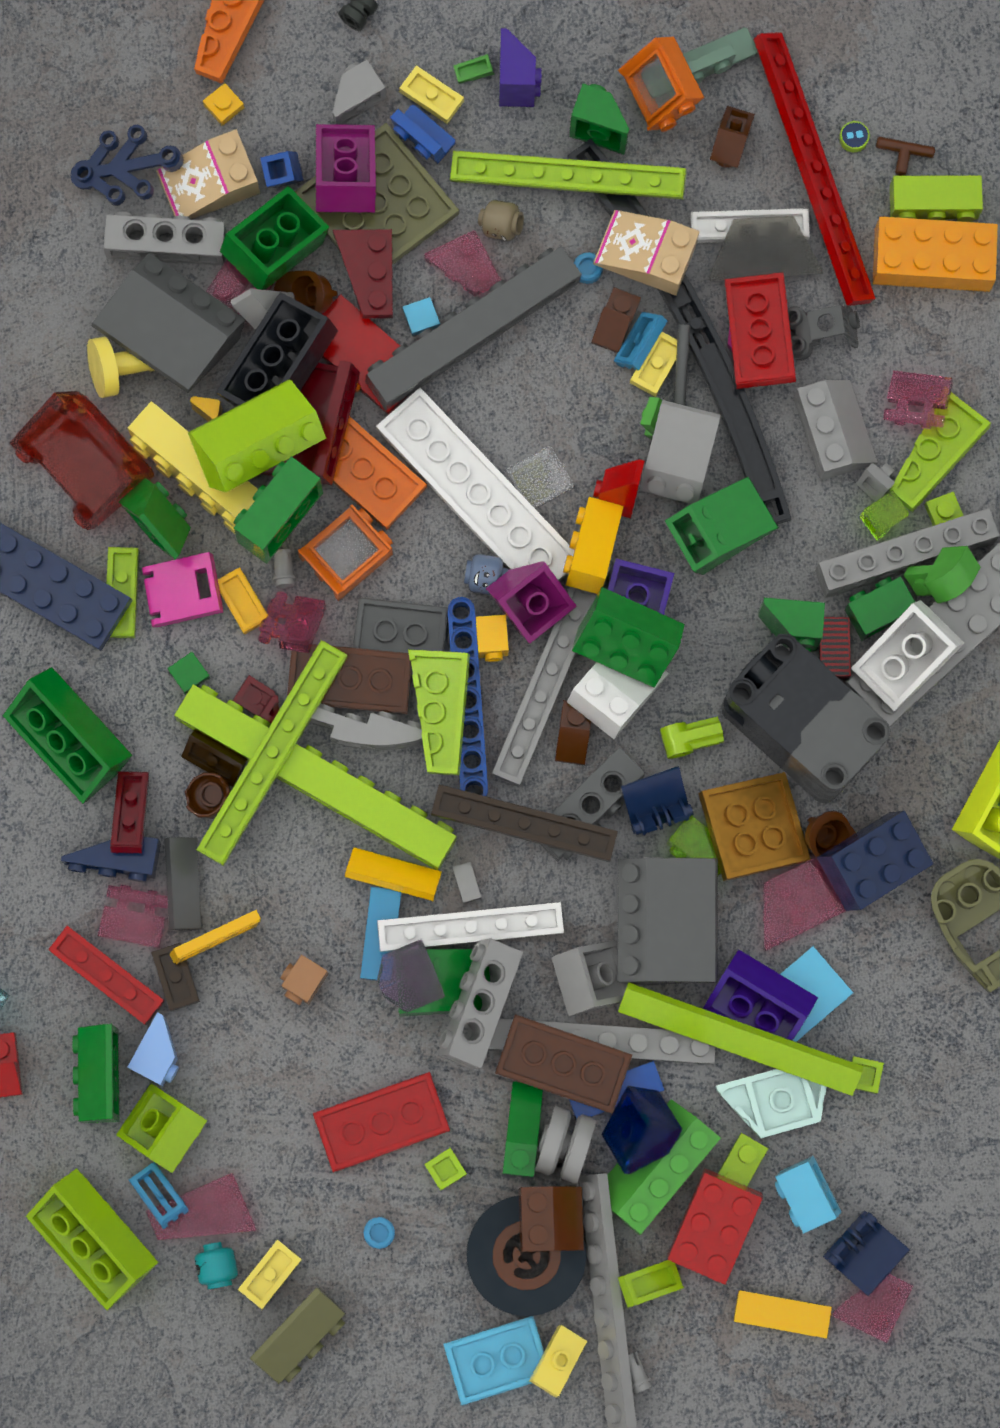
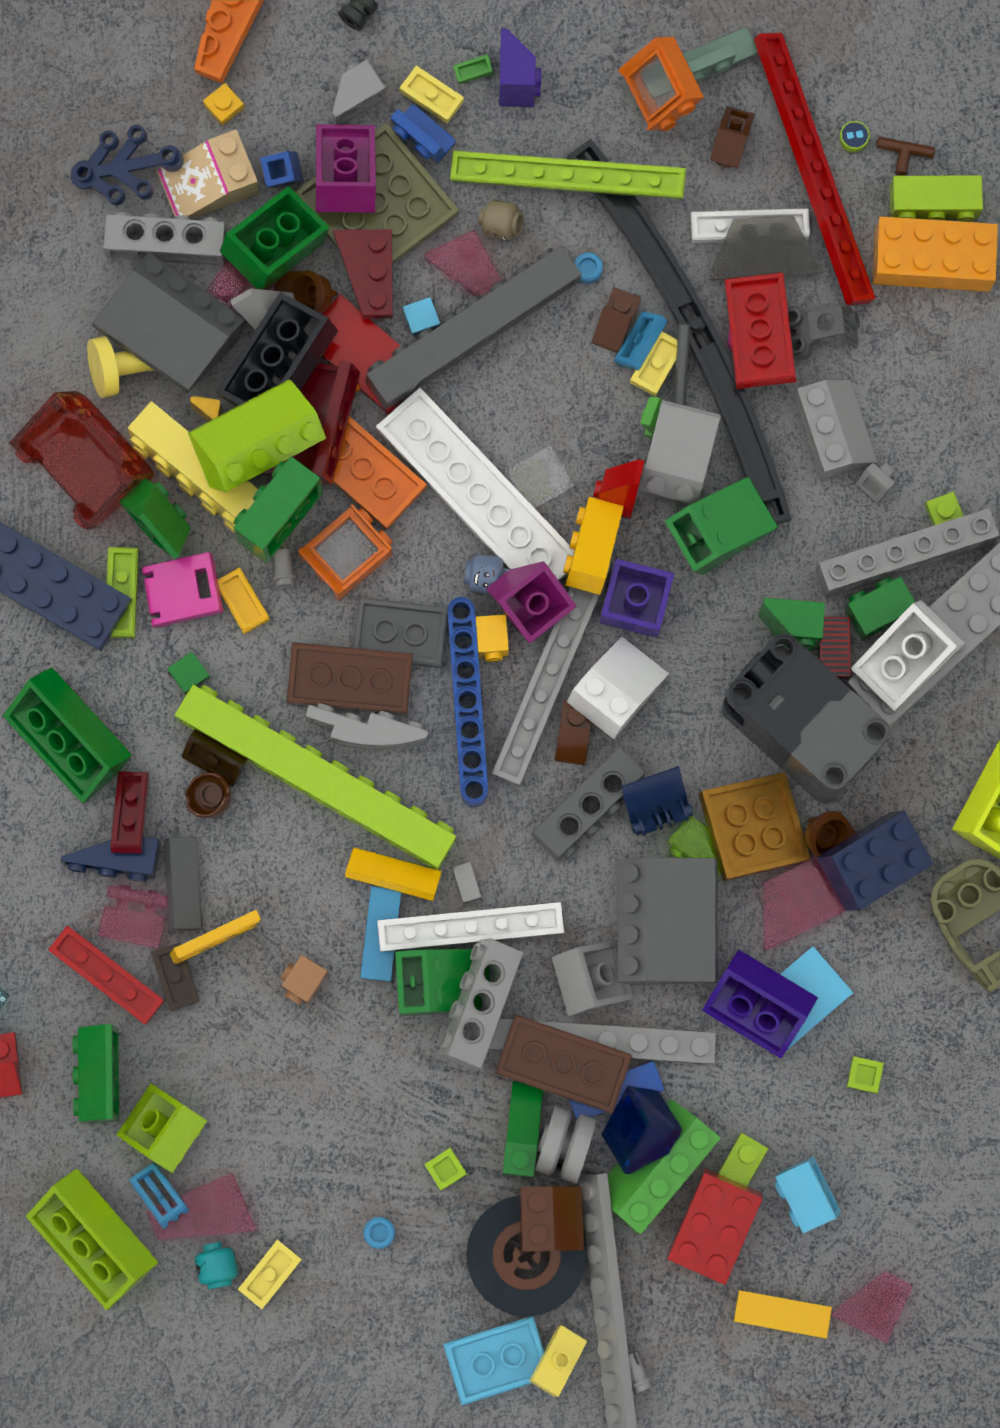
(156, 1053): light blue slope -> none
(257, 699): dark red slope -> none
(272, 753): lime tile -> none
(299, 1336): olive slope -> none
(301, 622): clear pink plate -> none
(381, 1122): red tile -> none
(409, 977): clear purple slope -> none
(441, 697): lime wing -> none
(524, 823): dark brown plate -> none
(599, 118): green slope -> none
(628, 637): green brick -> none
(647, 250): tan slope -> none
(650, 1283): lime tile -> none
(683, 738): lime piece -> none
(740, 1039): lime tile -> none
(774, 1101): light aqua wing -> none
(866, 1253): dark blue hinge -> none
(884, 515): clear neon green panel -> none
(918, 390): clear pink plate -> none
(938, 452): lime wing -> none
(947, 577): bright green brick -> none

